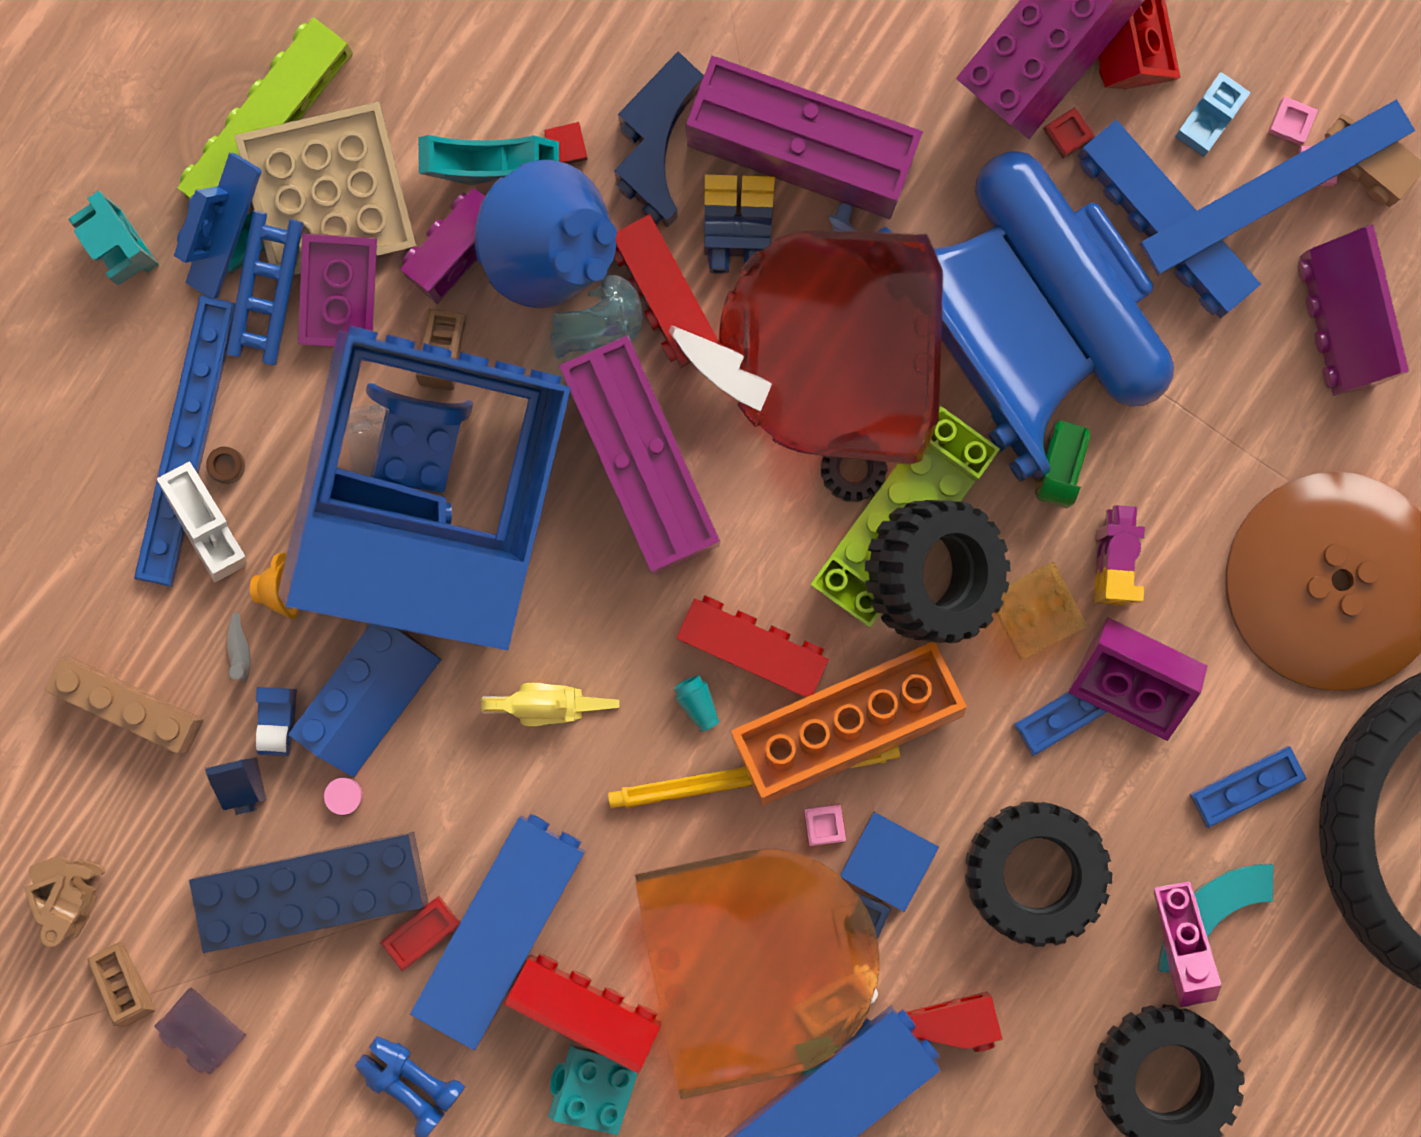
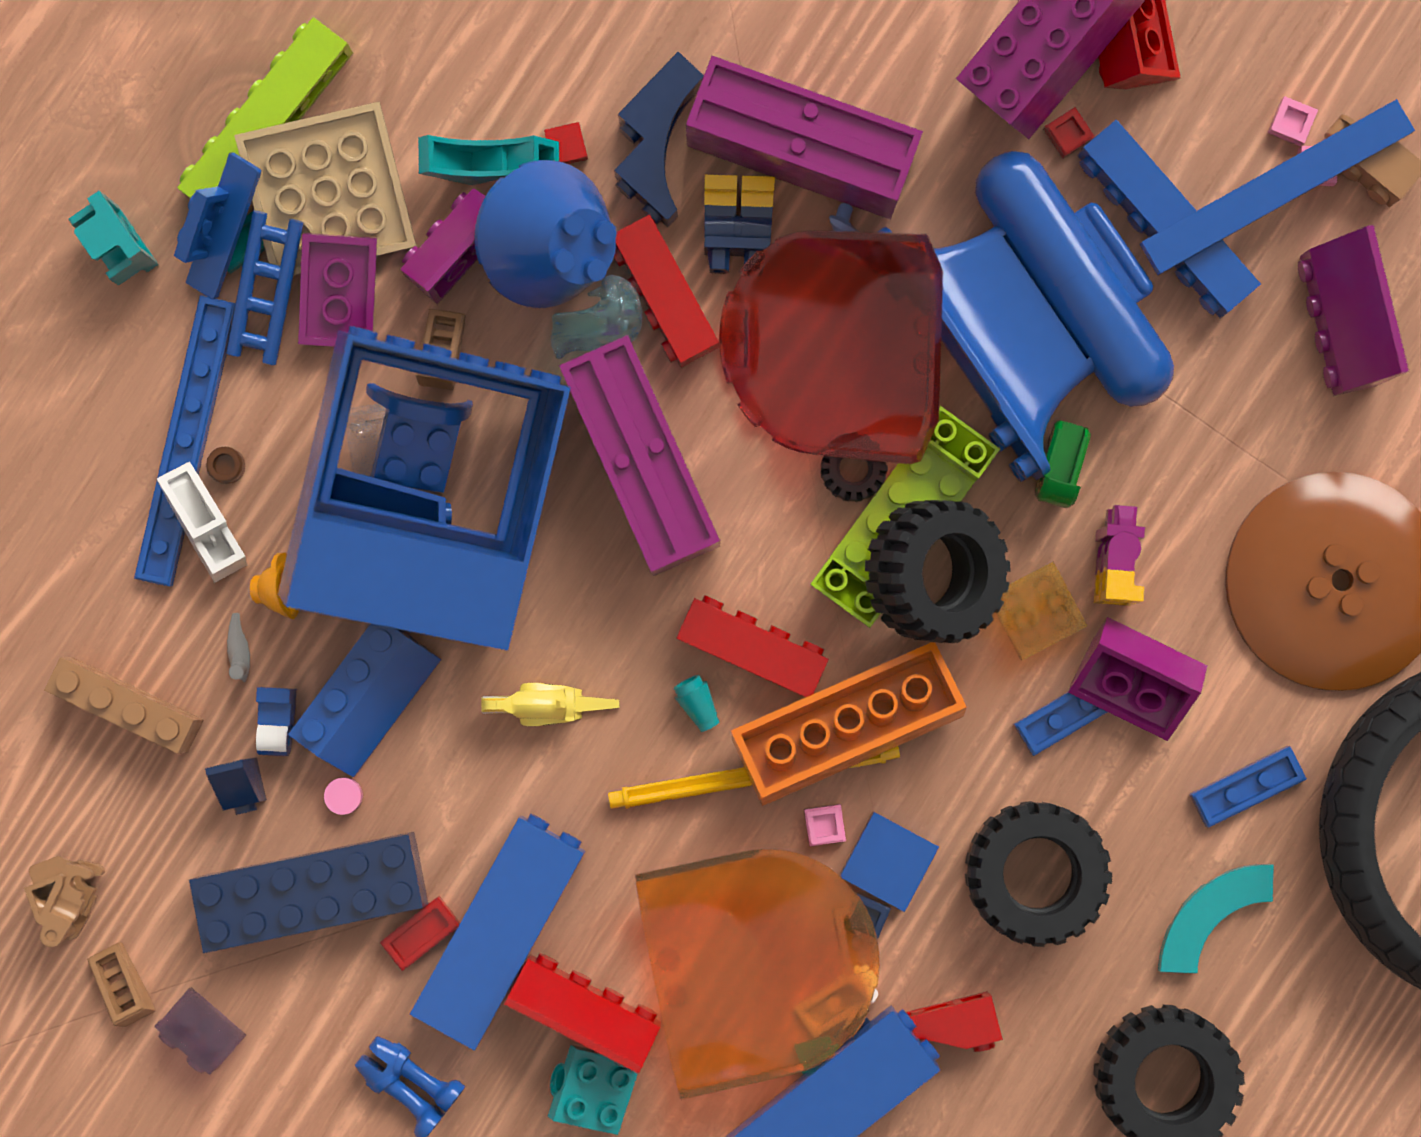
(722, 368): white slope -> none
(1186, 945): dark pink slope -> none
(1212, 114): slope -> none

